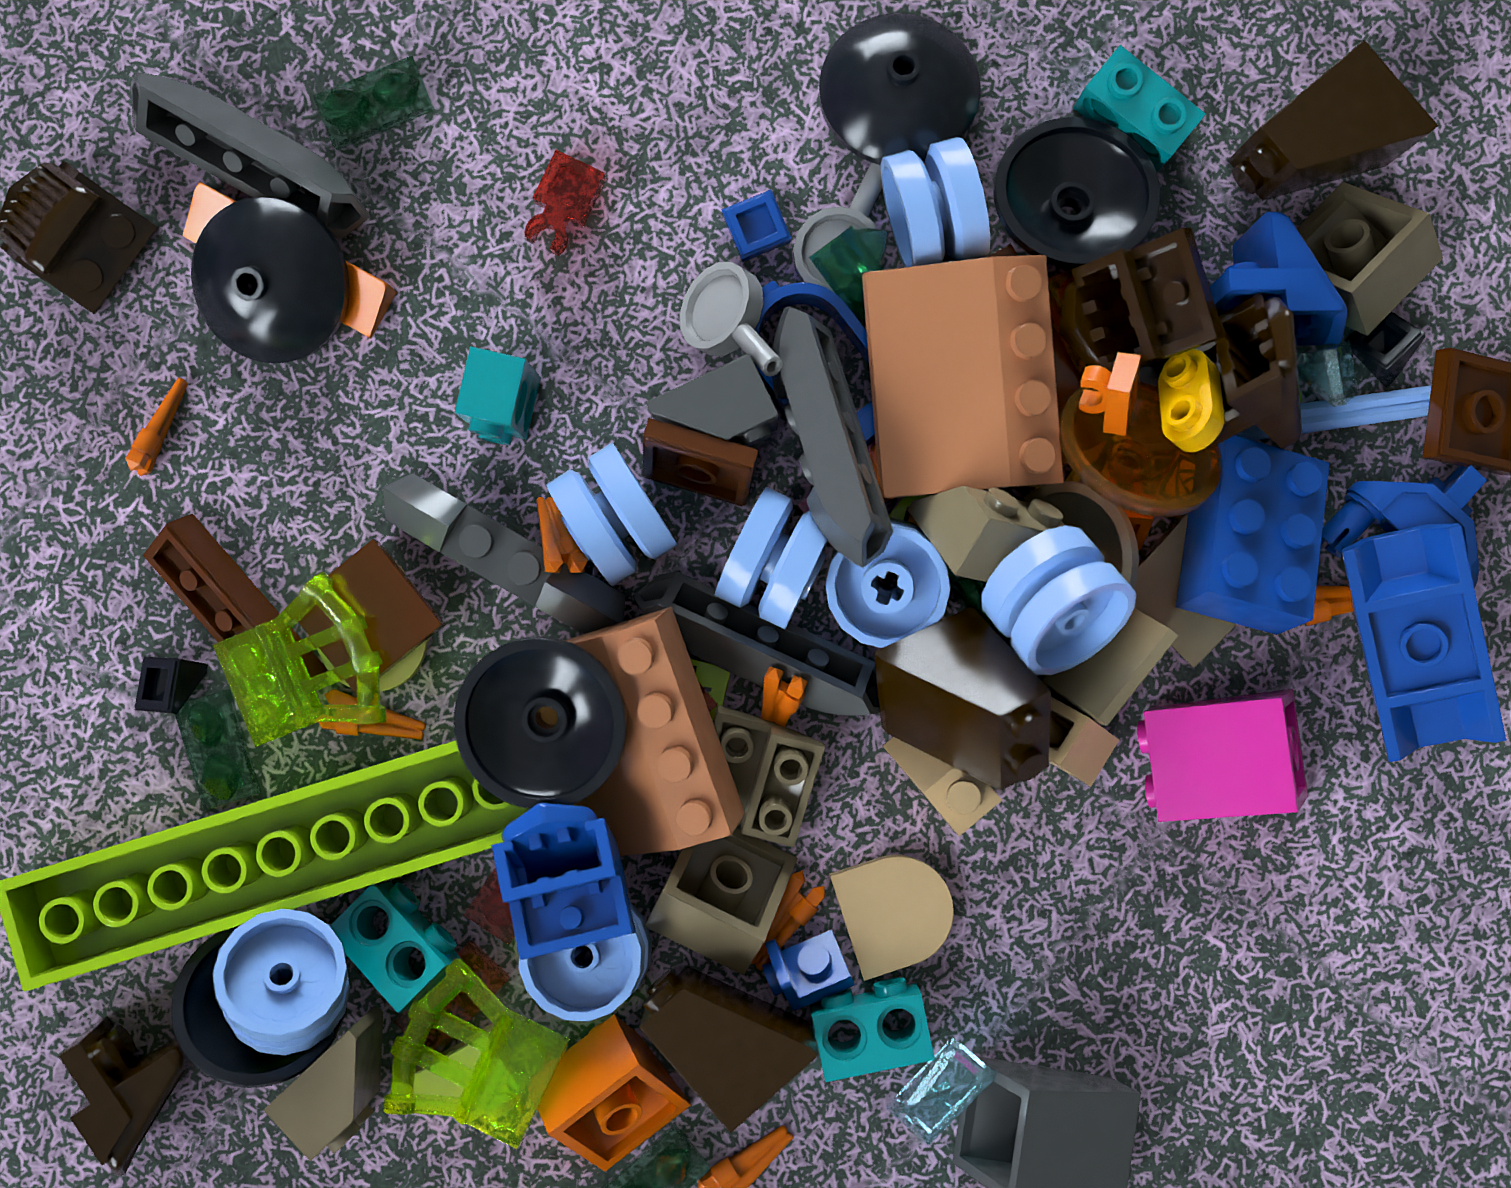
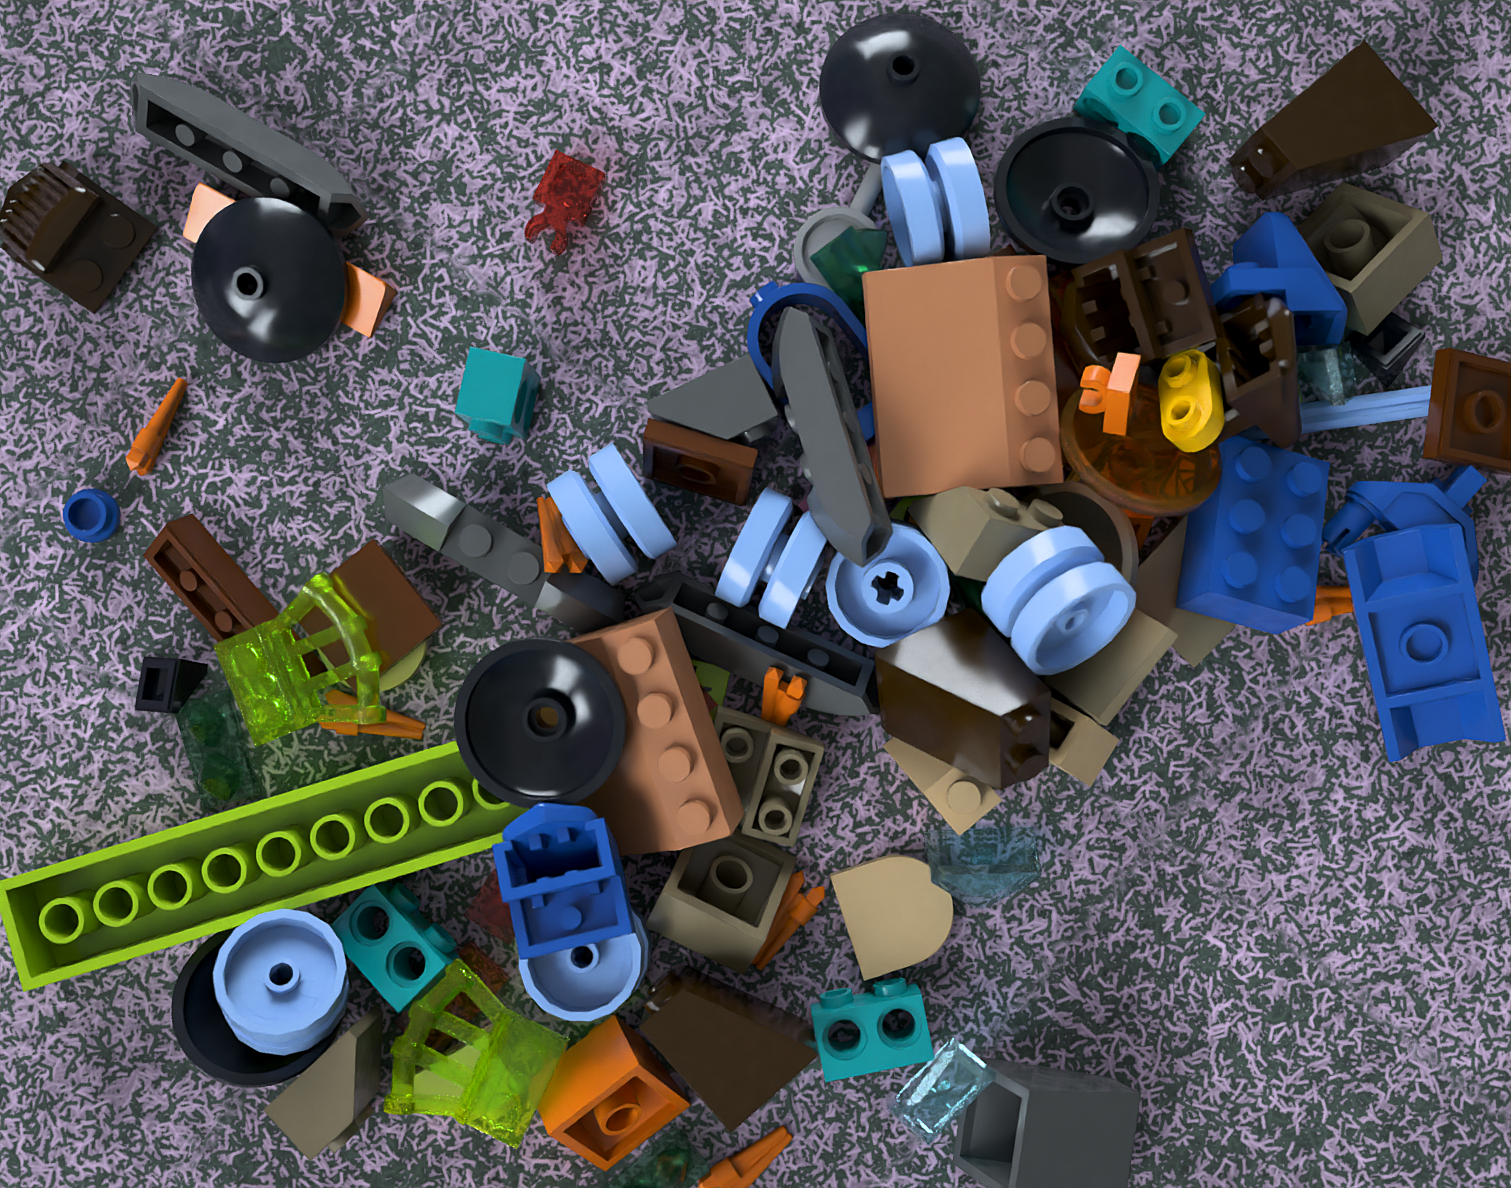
(91, 515): none -> blue plate
(119, 1092): dark brown piece -> none
(374, 102): clear green tile -> none
(722, 315): light grey piece -> none
(756, 225): blue tile -> none
(807, 970): blue bracket -> none
(982, 863): none -> clear light blue slope
(1224, 757): dark pink slope -> none

